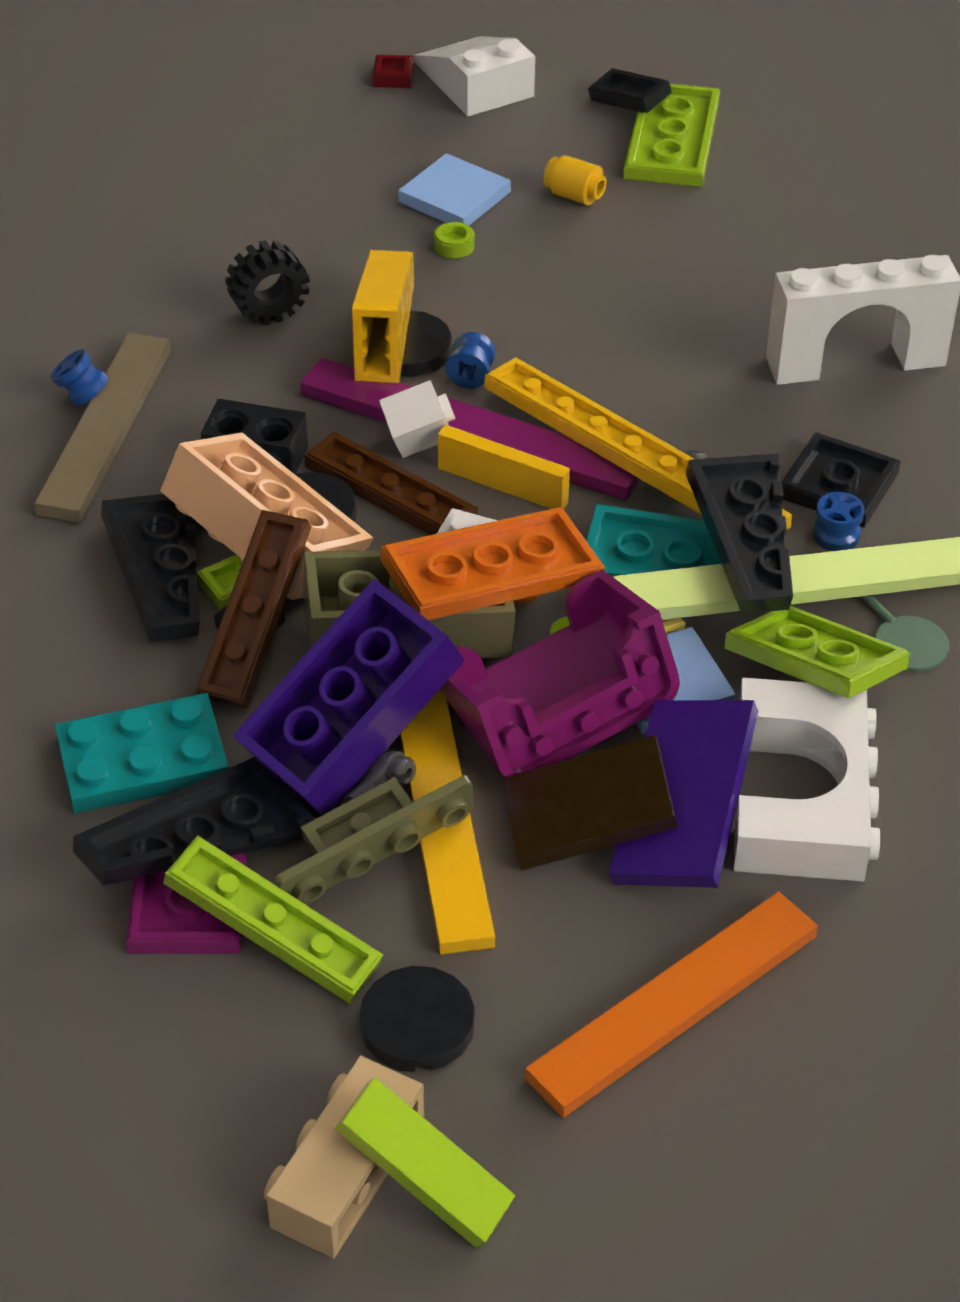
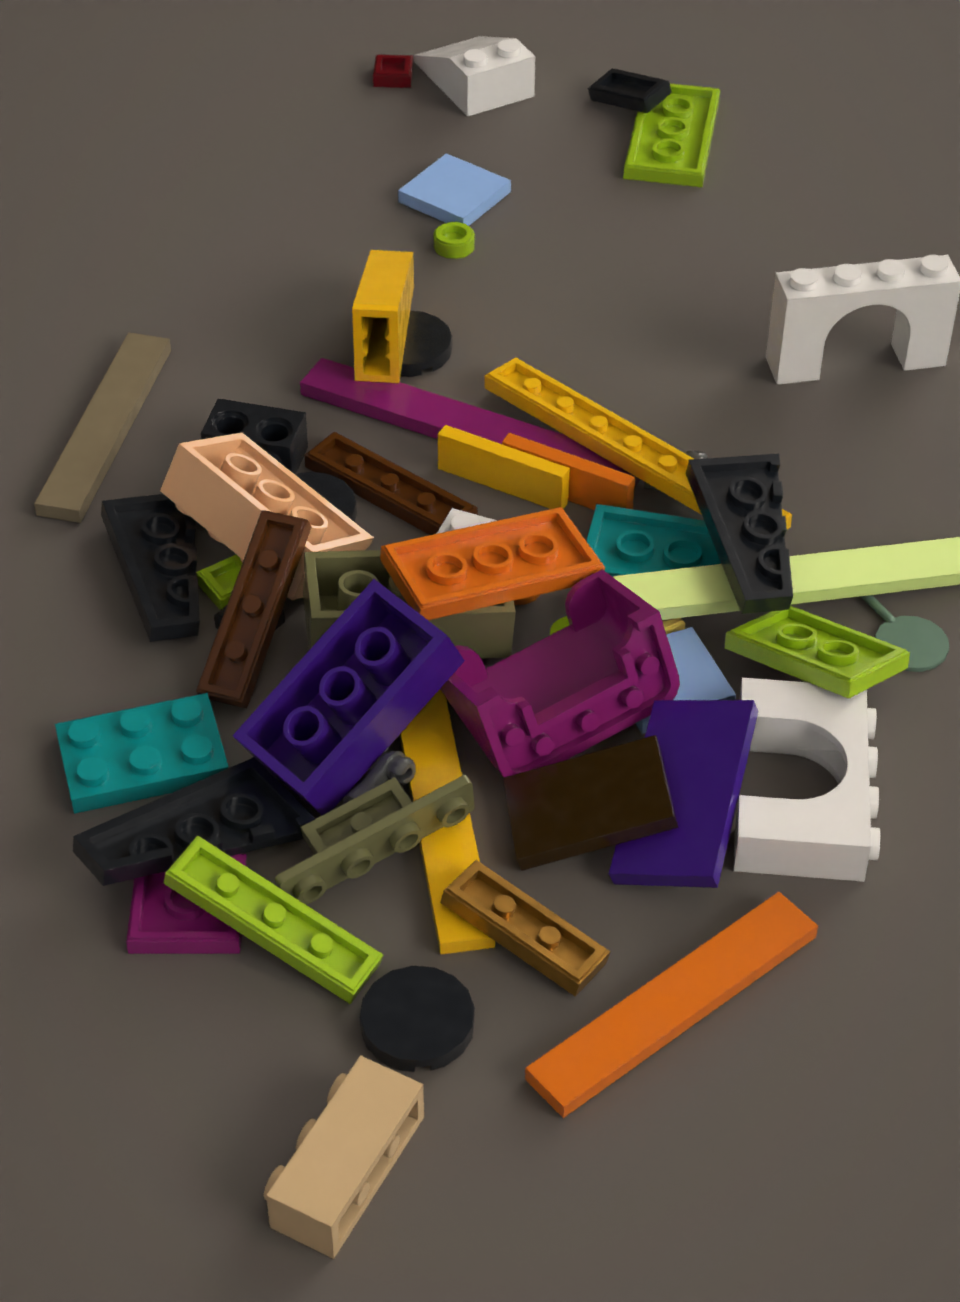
(79, 377): blue wheel -> none
(258, 266): black tyre -> none
(416, 417): white brick -> none
(425, 1162): lime tile -> none
(470, 360): blue wheel -> none
(525, 927): none -> pearl gold tile
(574, 179): yellow brick -> none
(588, 480): none -> orange tile
(838, 521): blue wheel -> none
(839, 466): black tile -> none

